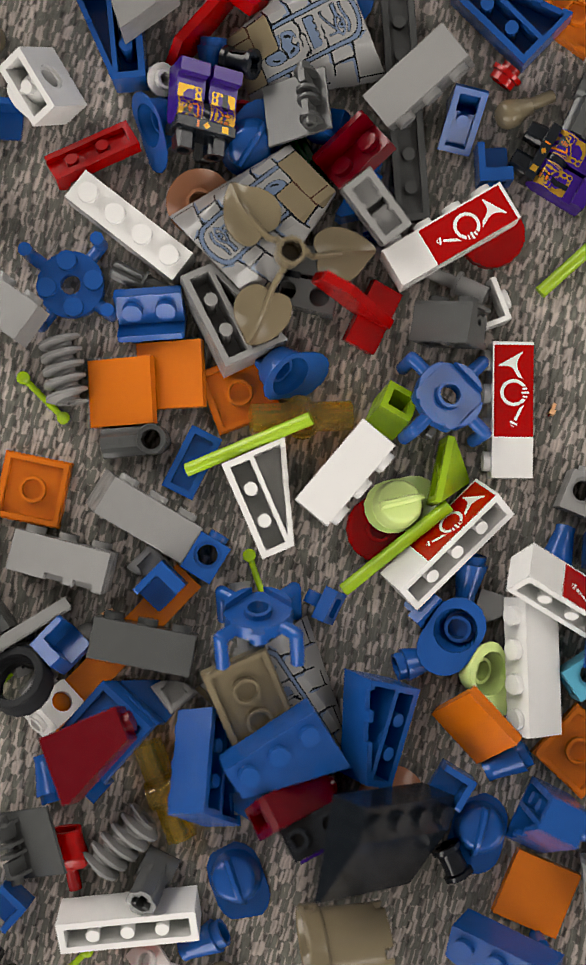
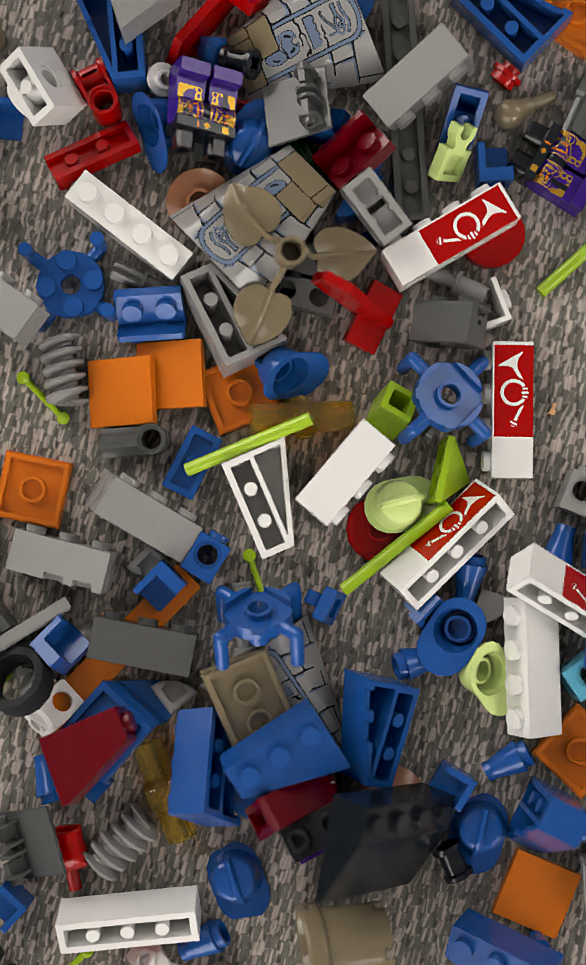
(97, 89): none -> red piece
(153, 877): dark grey piece -> none
(453, 156): none -> yellowish green plate
(476, 725): orange tile -> none

